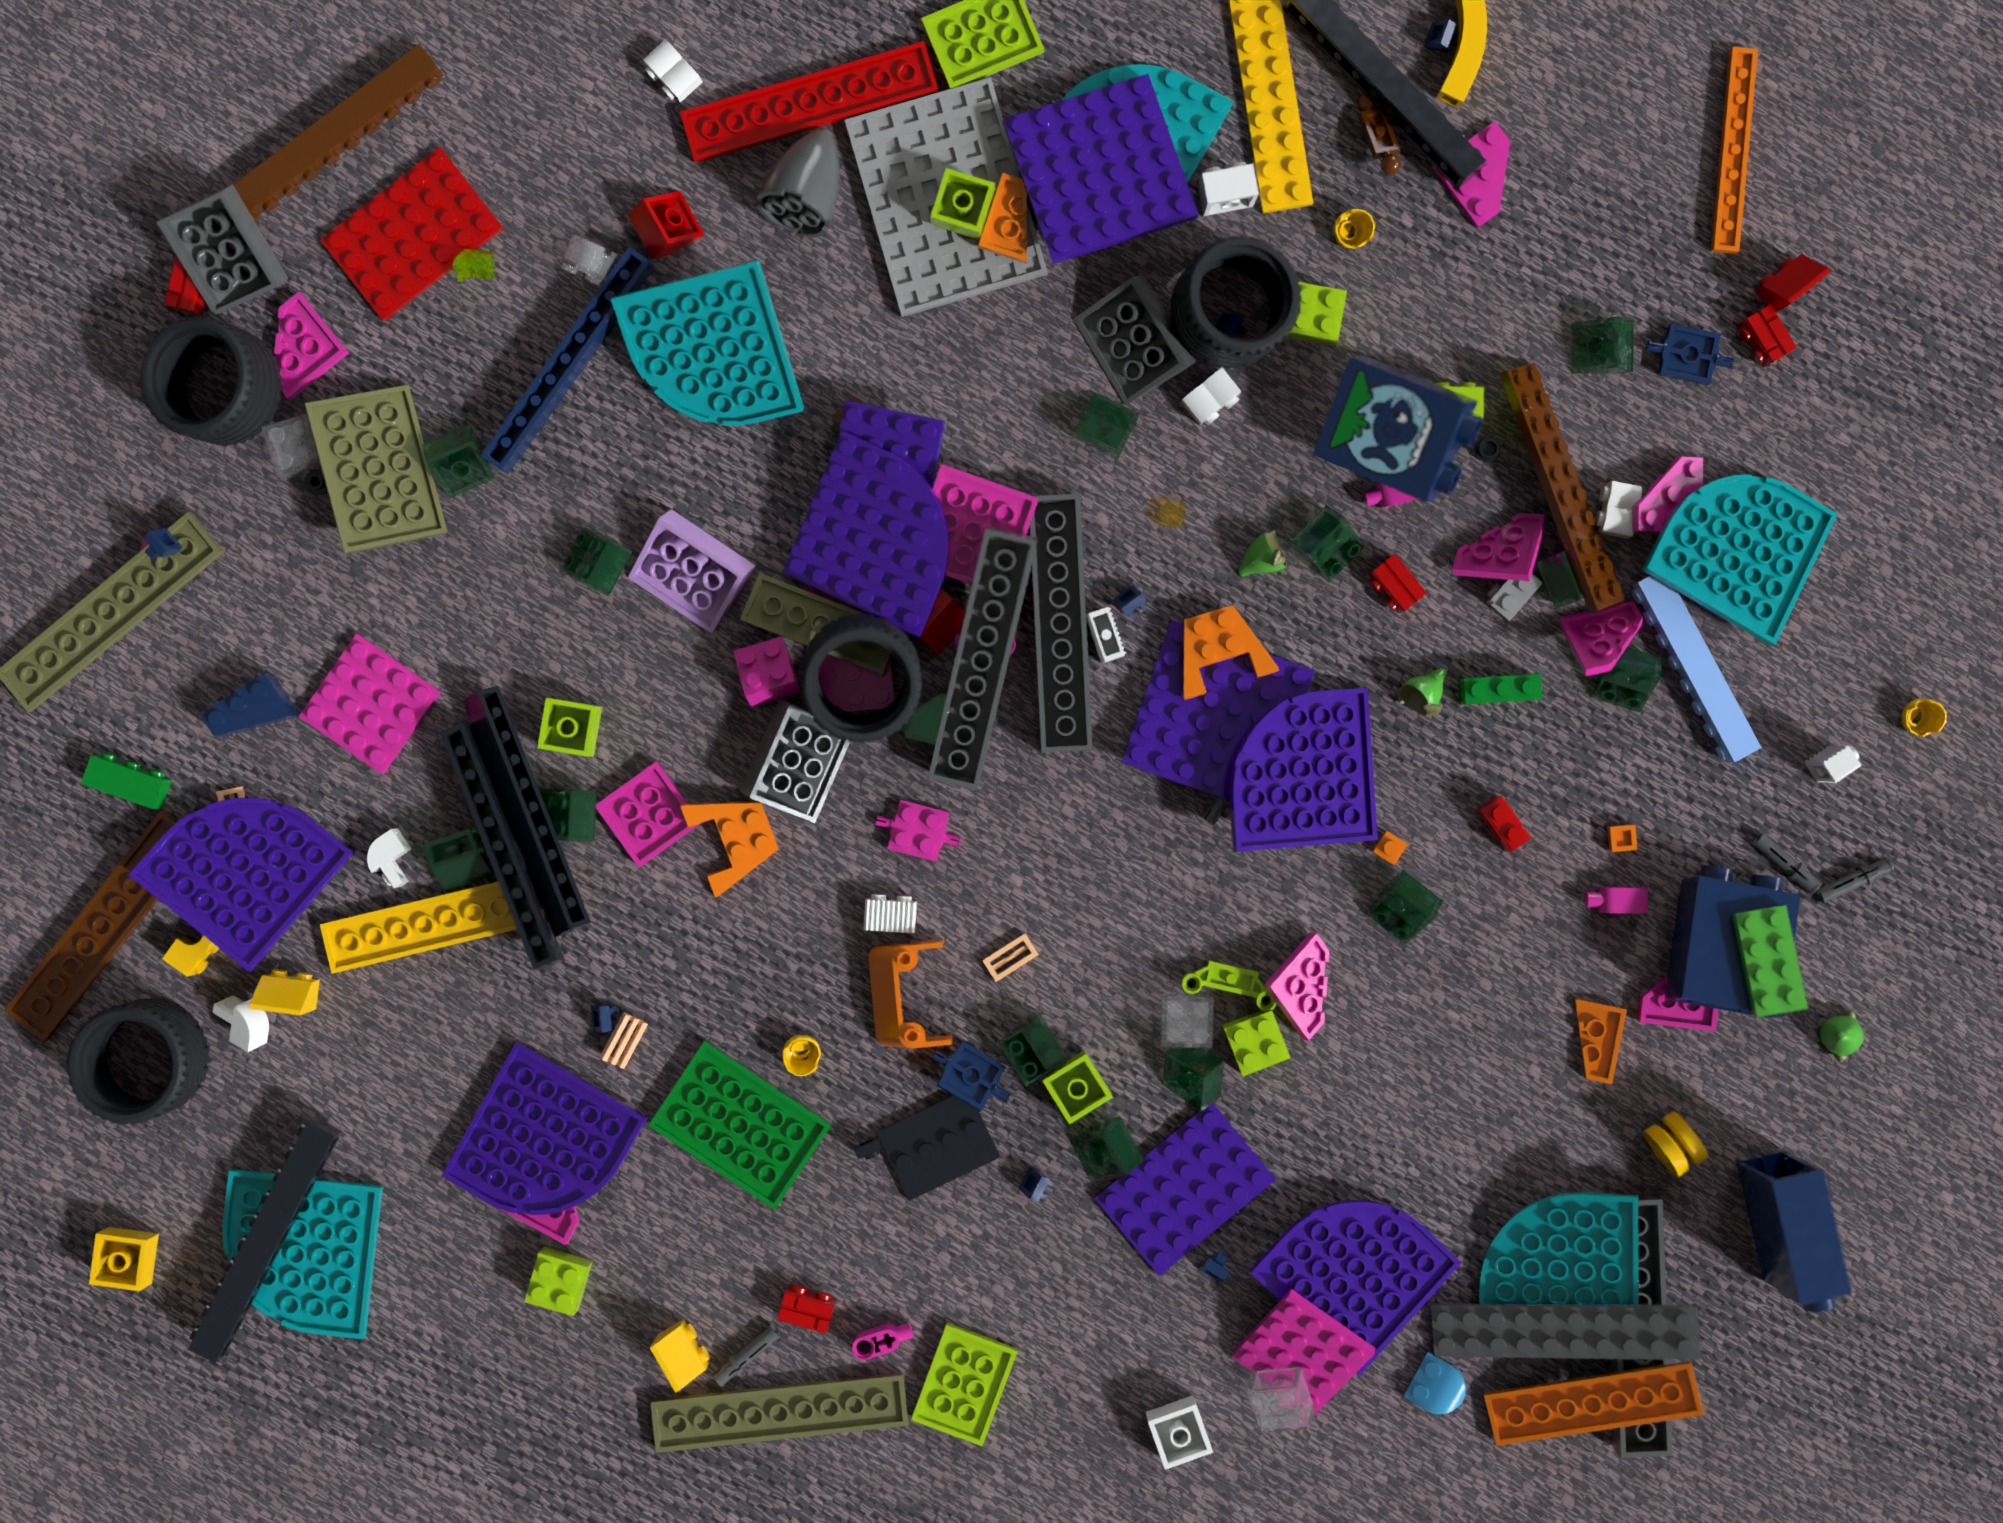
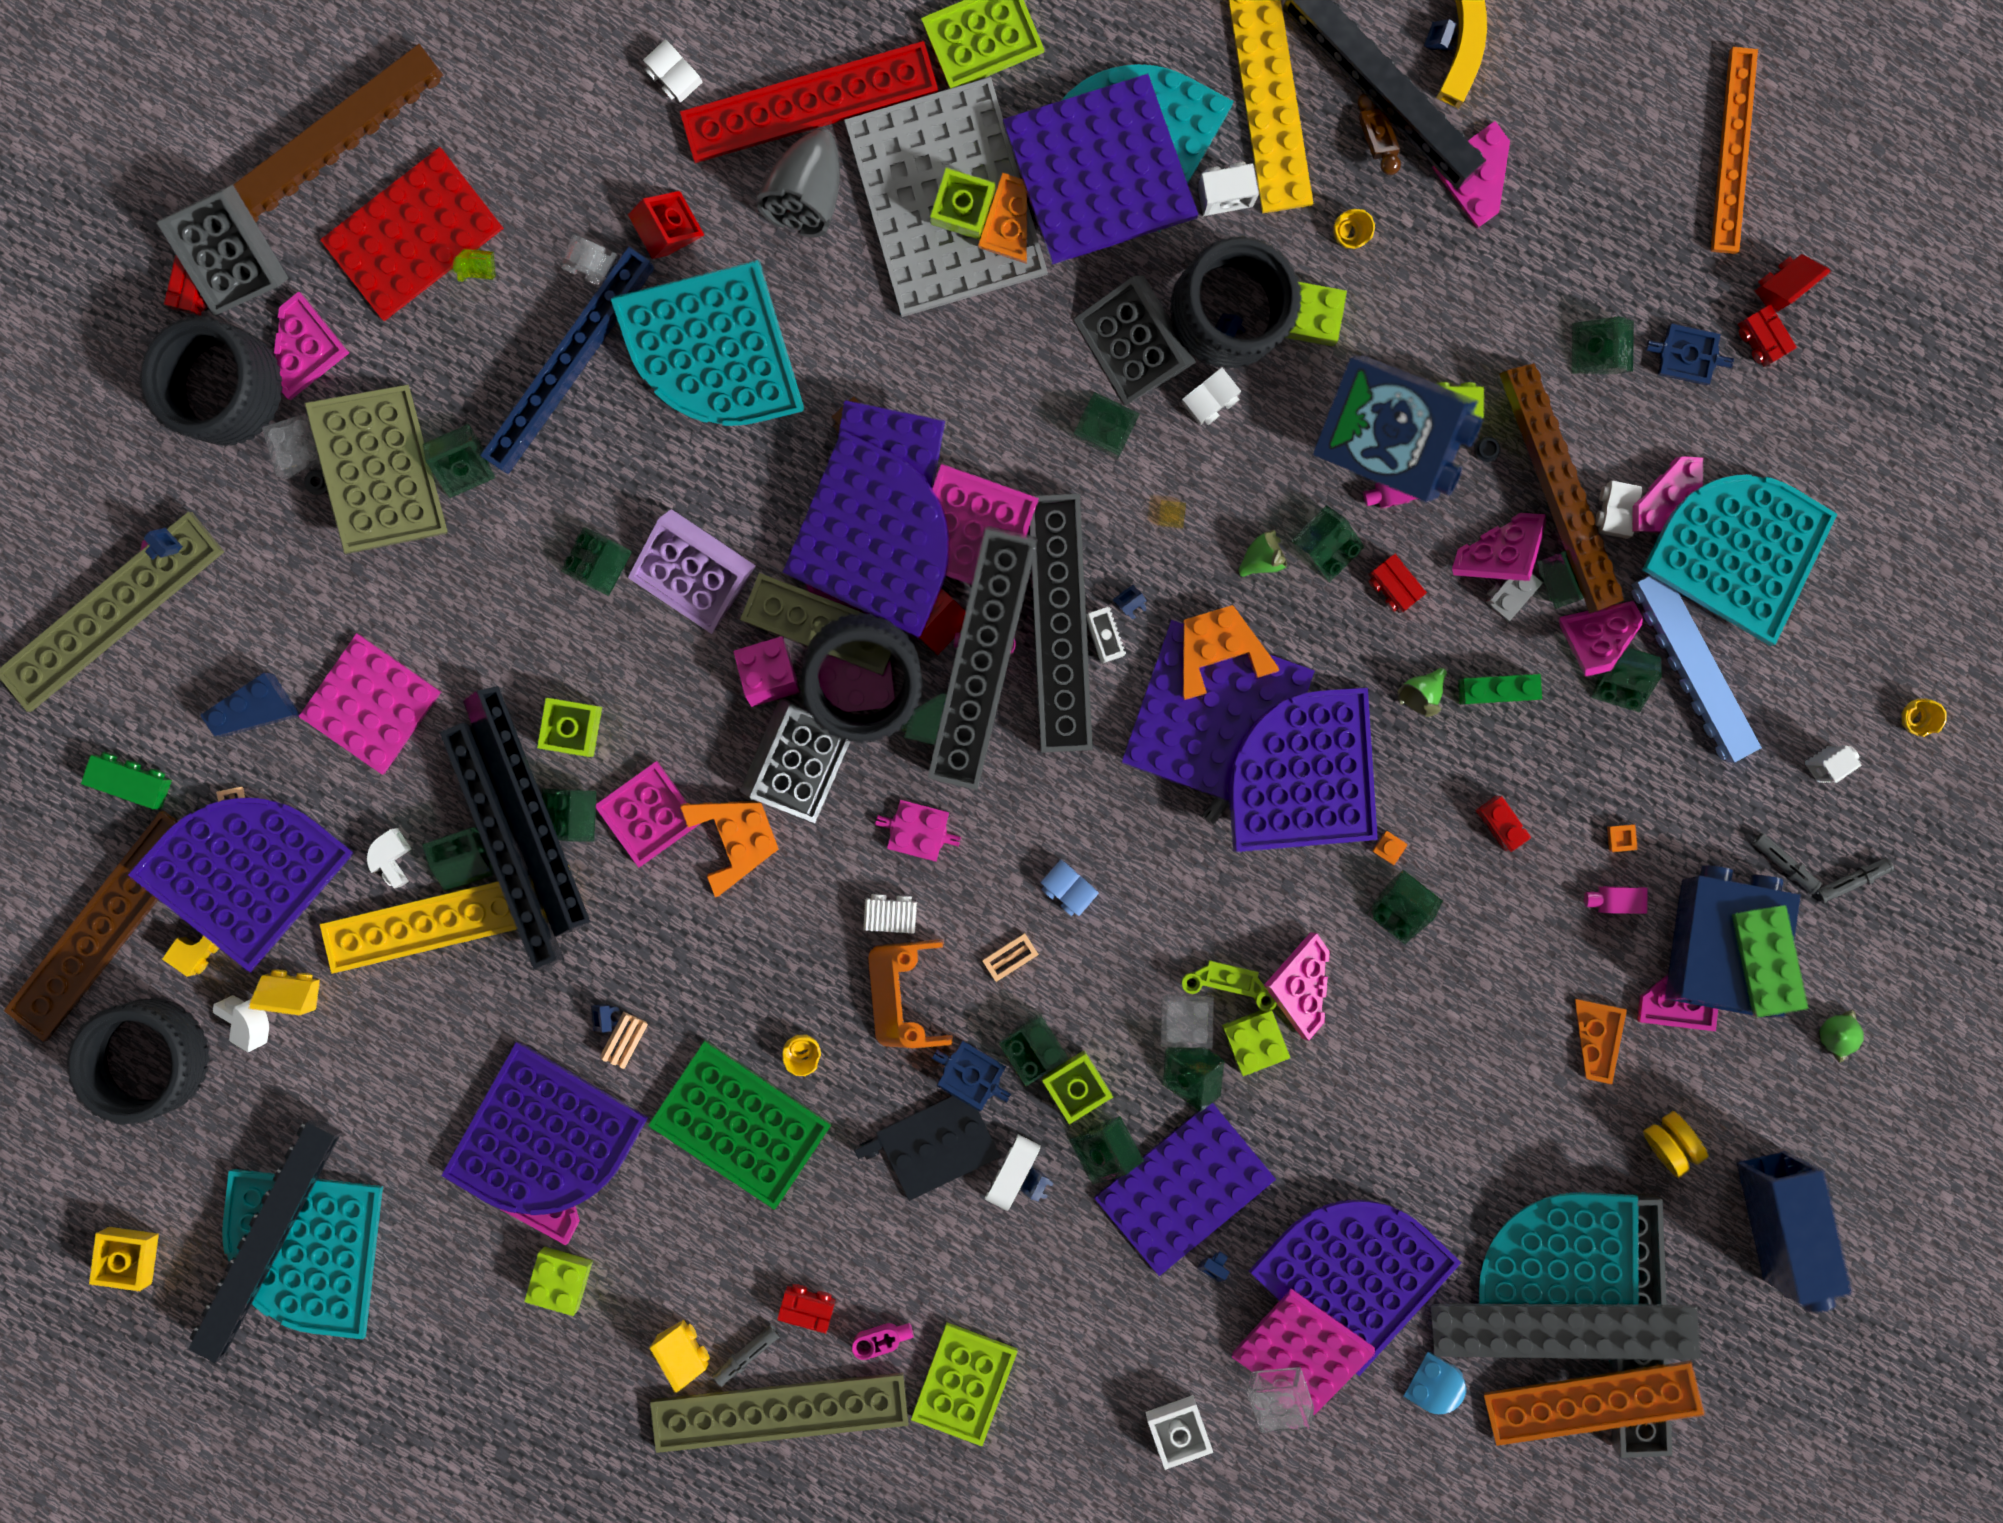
(1013, 1173): none -> white beam
(1069, 888): none -> medium blue brick

